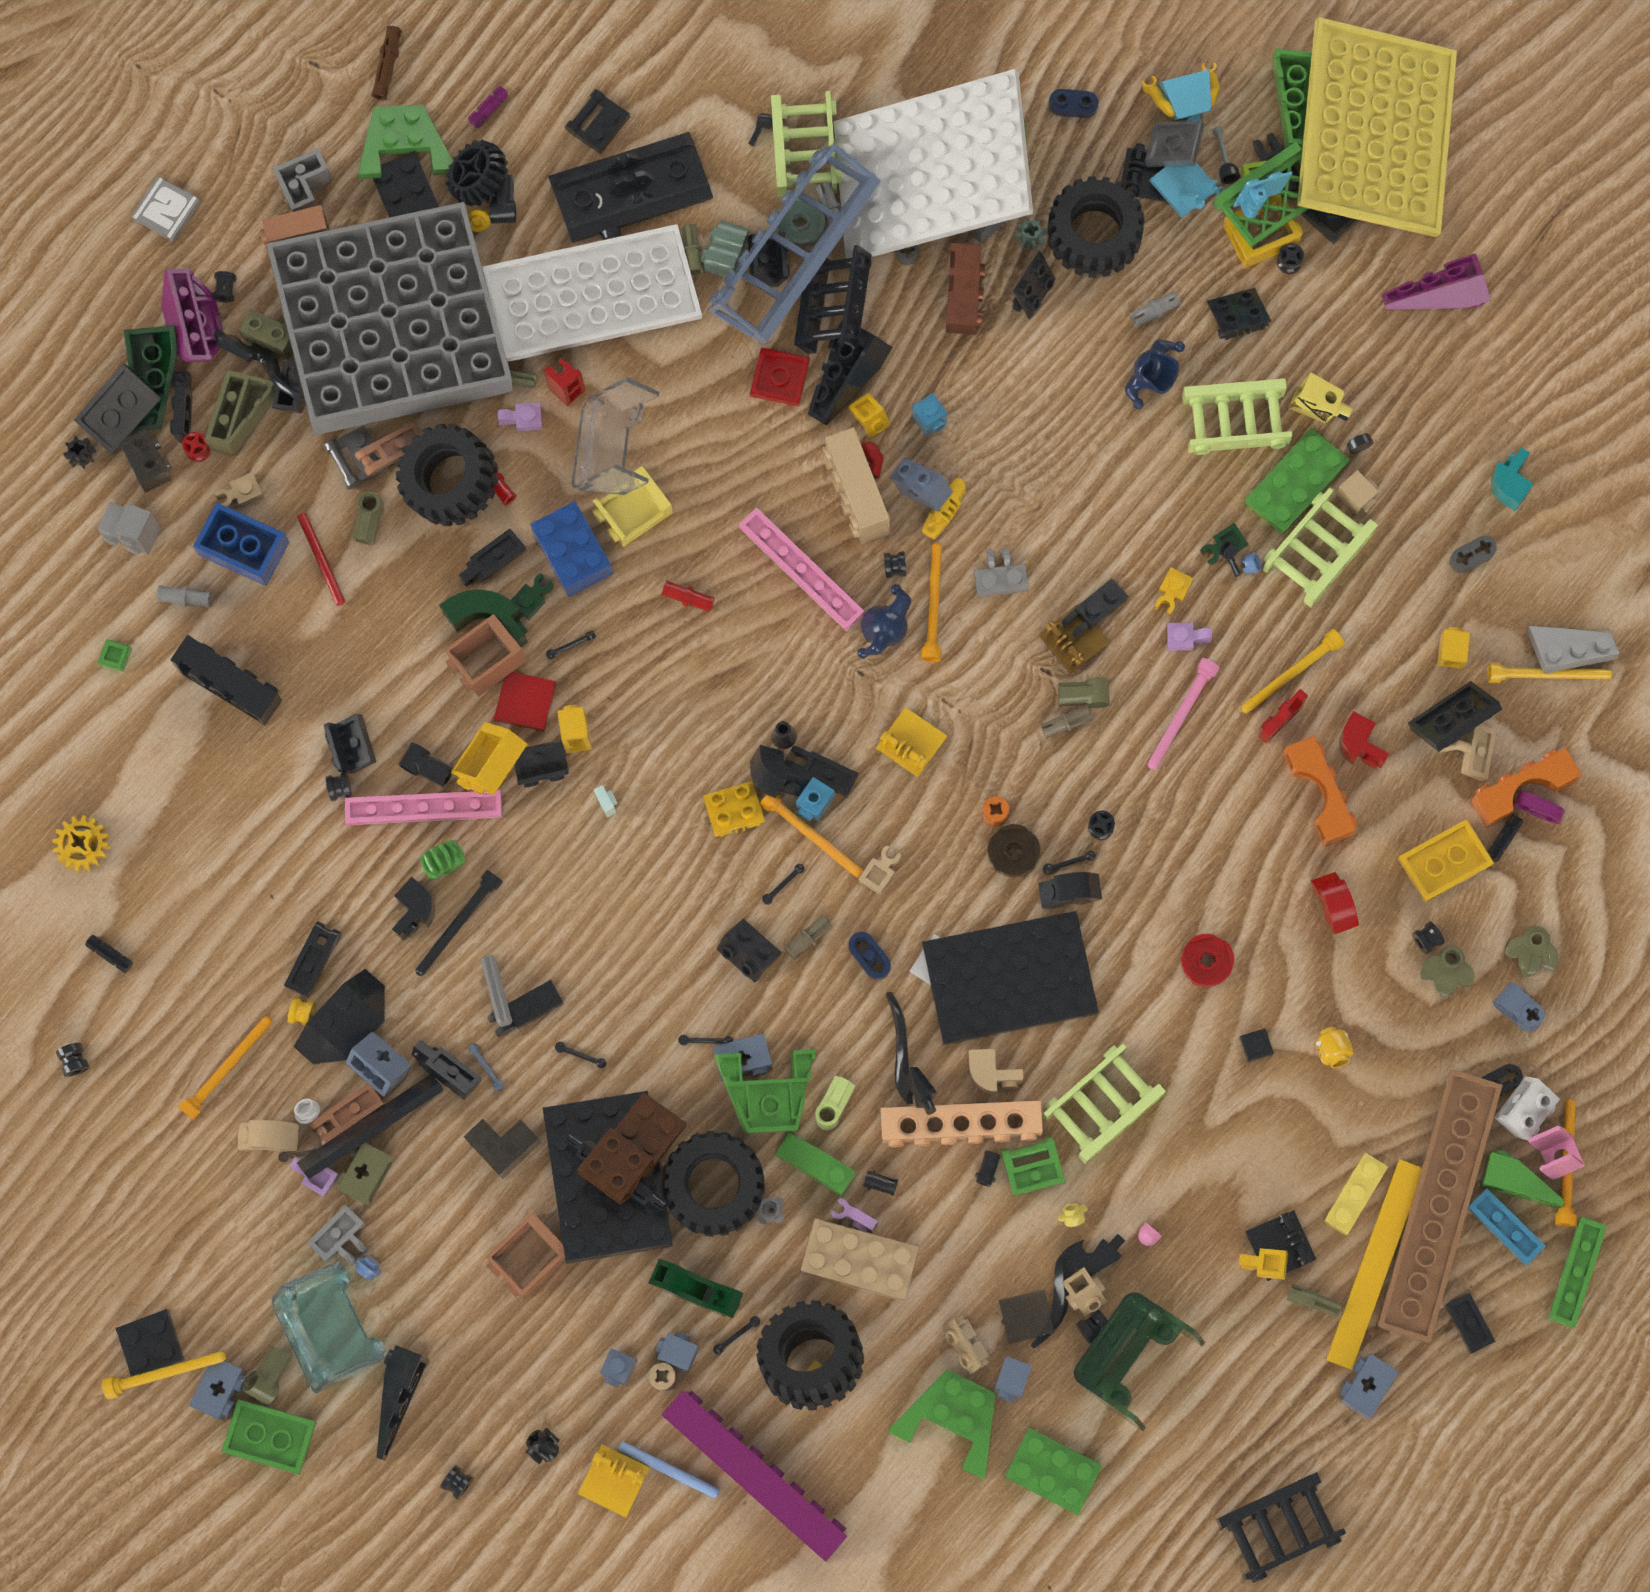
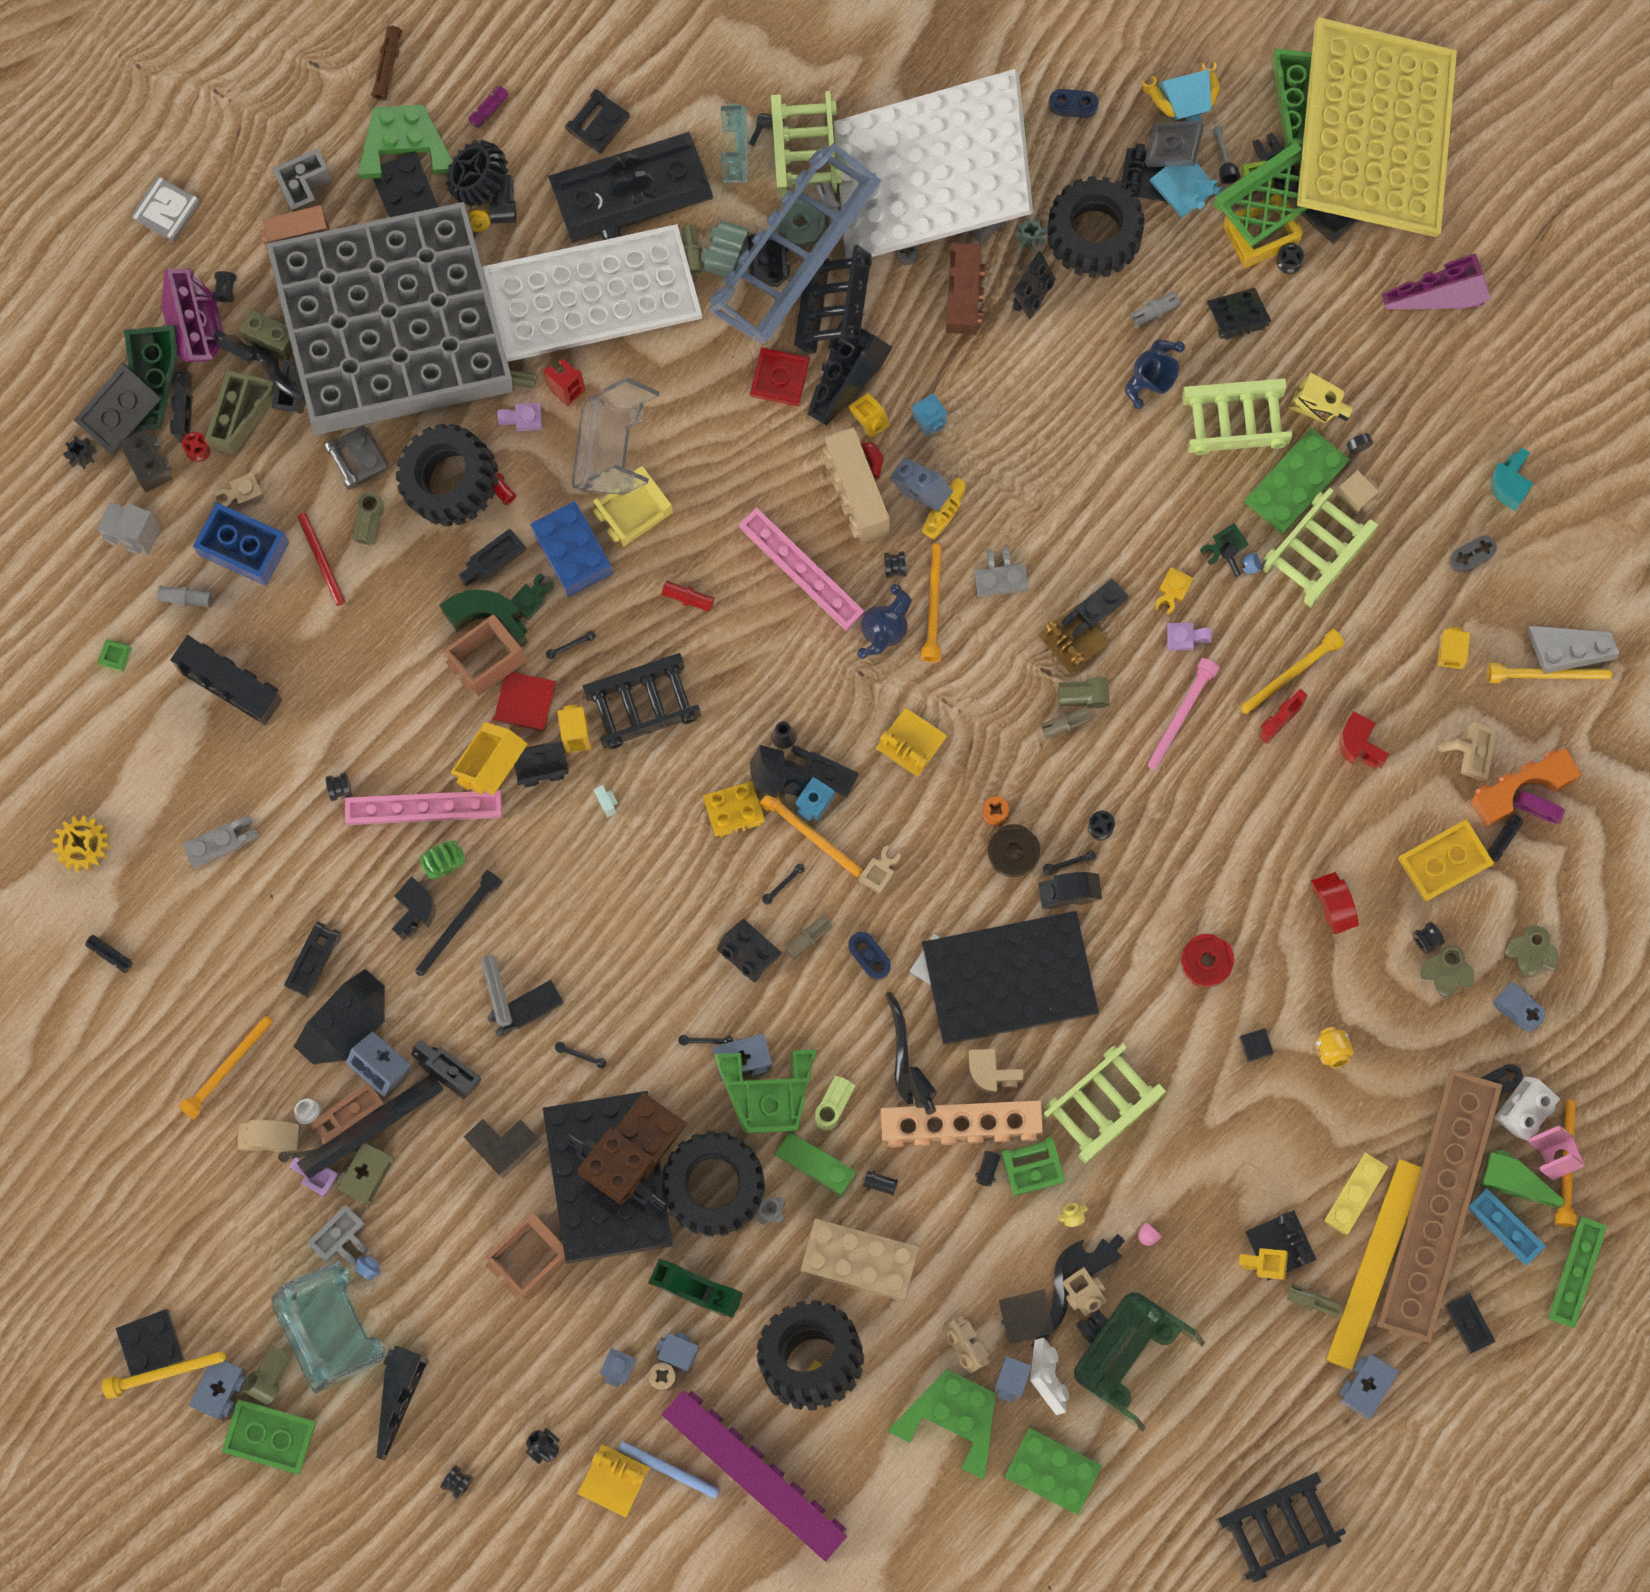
(72, 1059): black wheel -> none
(218, 842): none -> light grey hinge
(301, 1011): yellow wheel -> none
(350, 744): black bracket -> none
(387, 449): nougat plate -> none
(421, 762): black piece -> none
(498, 1084): sand blue hinge -> none
(623, 683): none -> black fence
(719, 1348): black hinge -> none
(735, 164): none -> clear light blue panel
(860, 1220): lavender plate -> none
(1044, 1376): none -> white plate
(1256, 192): medium azure hinge -> none
(1308, 761): orange arch -> none
(1455, 716): black plate -> none

